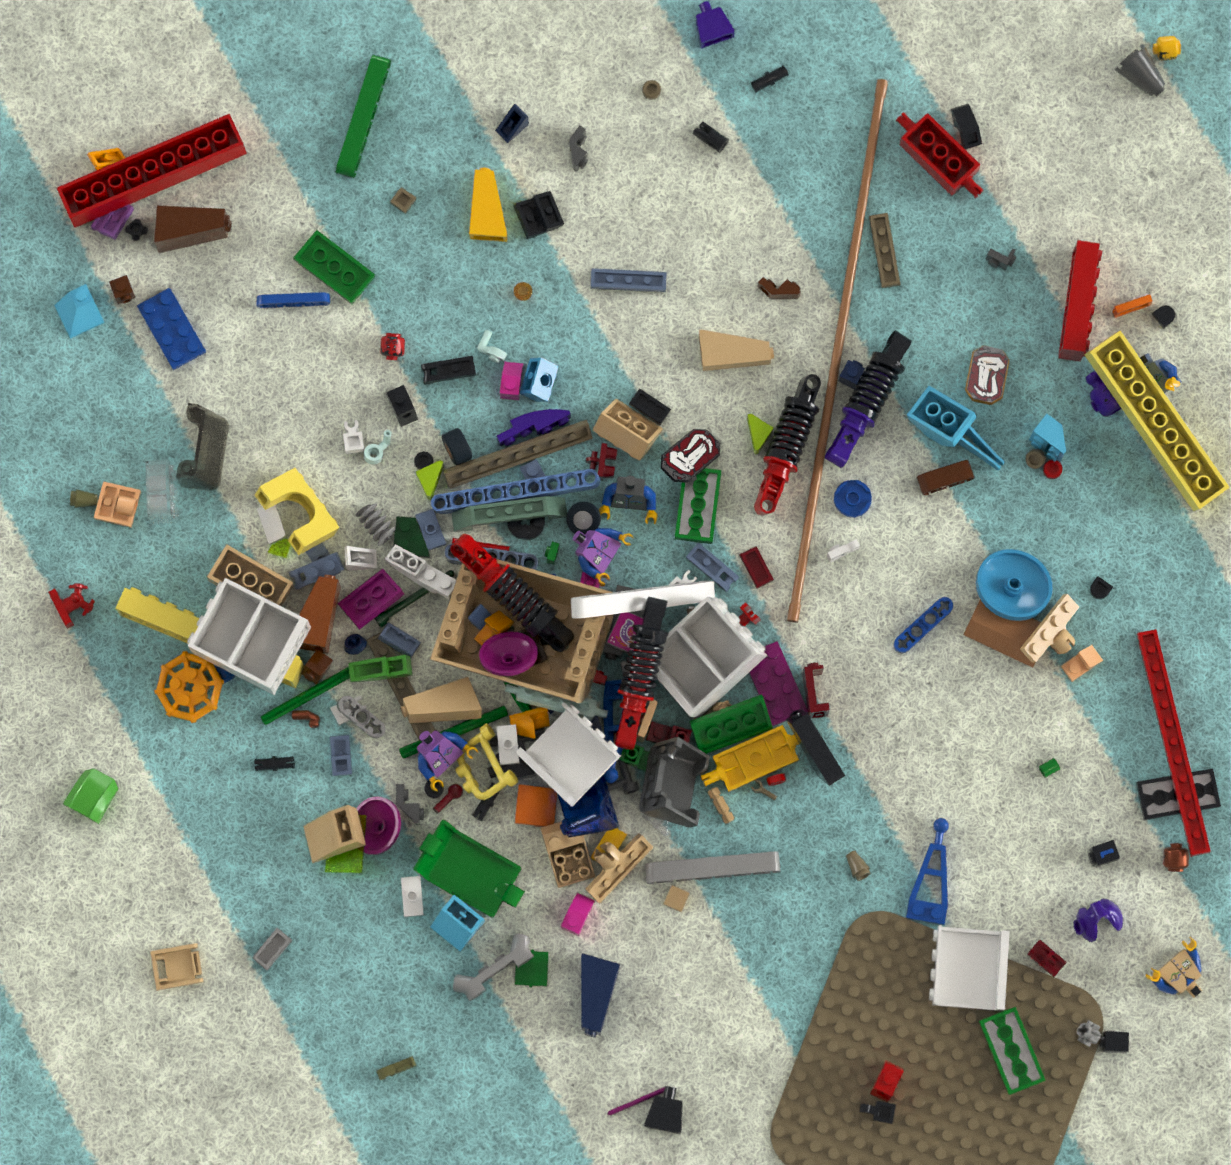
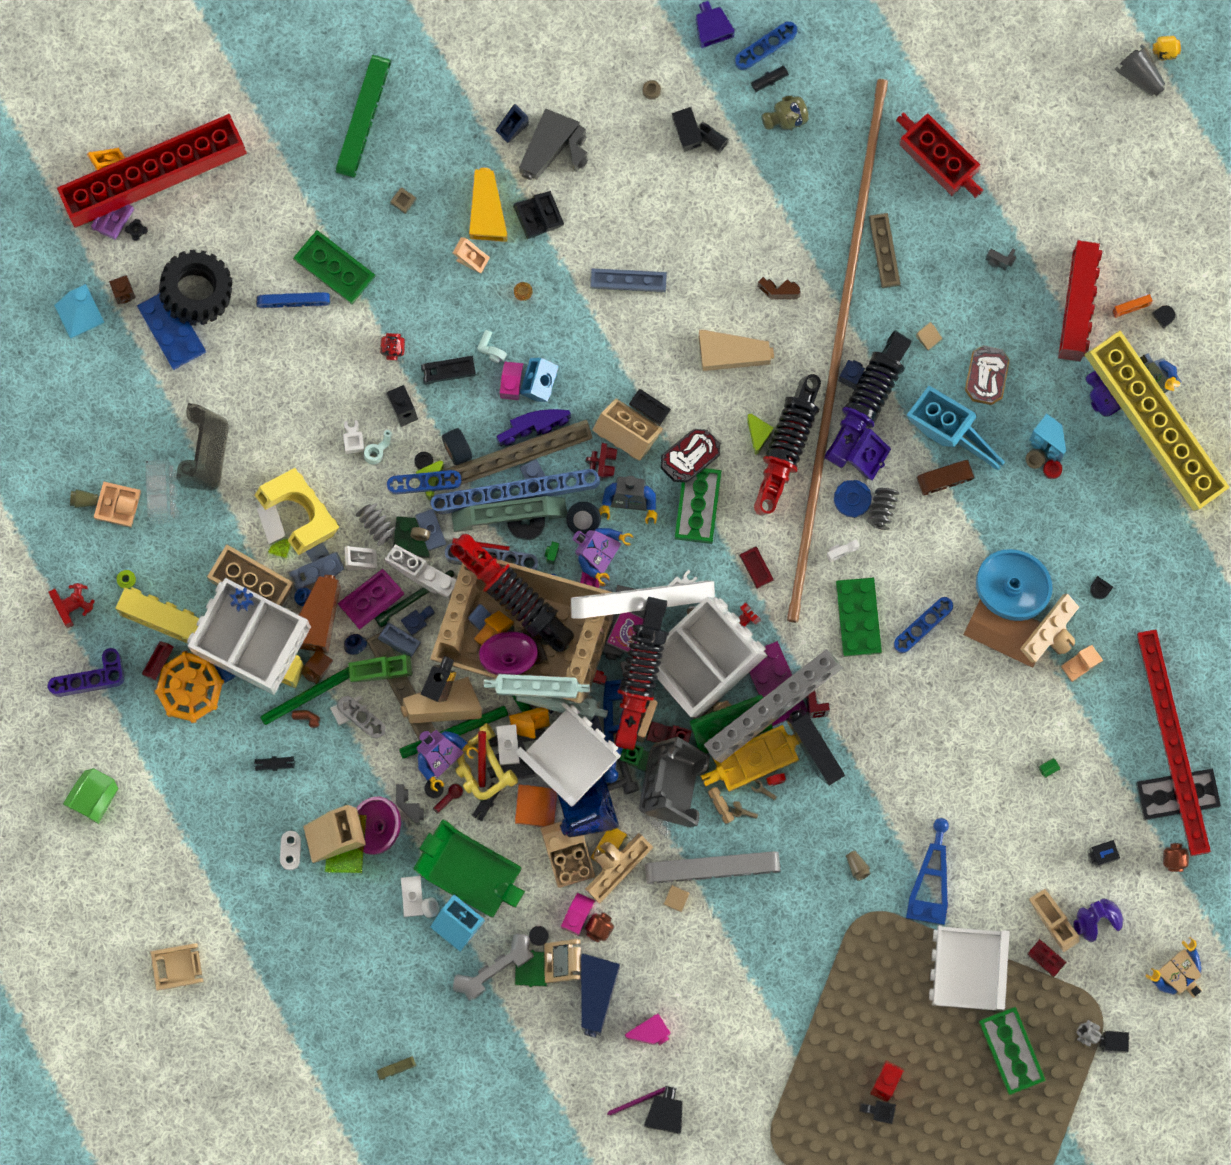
(86, 677): none -> dark purple beam
(132, 579): none -> lime plate
(157, 660): none -> dark red tile
(189, 226): reddish brown slope -> none
(200, 265): none -> black tyre
(244, 604): none -> blue gear
(272, 949): light grey plate -> none
(290, 850): none -> white plate
(301, 596): none -> blue plate
(340, 755): sand blue slope -> none
(416, 622): none -> dark blue plate
(420, 534): none -> dark tan tile
(424, 485): none -> blue beam
(430, 907): none -> white tile
(438, 688): none -> black torso
(470, 255): none -> light nougat slope
(482, 759): none -> red bar
(536, 686): none -> light aqua plate
(538, 935): none -> black tile
(547, 142): none -> dark grey slope
(562, 961): none -> tan container
(599, 927): none -> copper head
(650, 1031): none -> dark pink slope
(687, 129): none -> black hinge
(711, 566): sand blue plate -> none
(738, 811): none -> dark tan hand
(765, 45): none -> blue beam
(773, 706): none -> light grey brick
(787, 114): none -> olive piece
(858, 617): none -> green plate
(869, 453): none -> dark purple plate
(881, 507): none -> dark grey piece
(929, 336): none -> tan slope
(967, 125): black slope -> none
(1054, 920): none -> tan slope

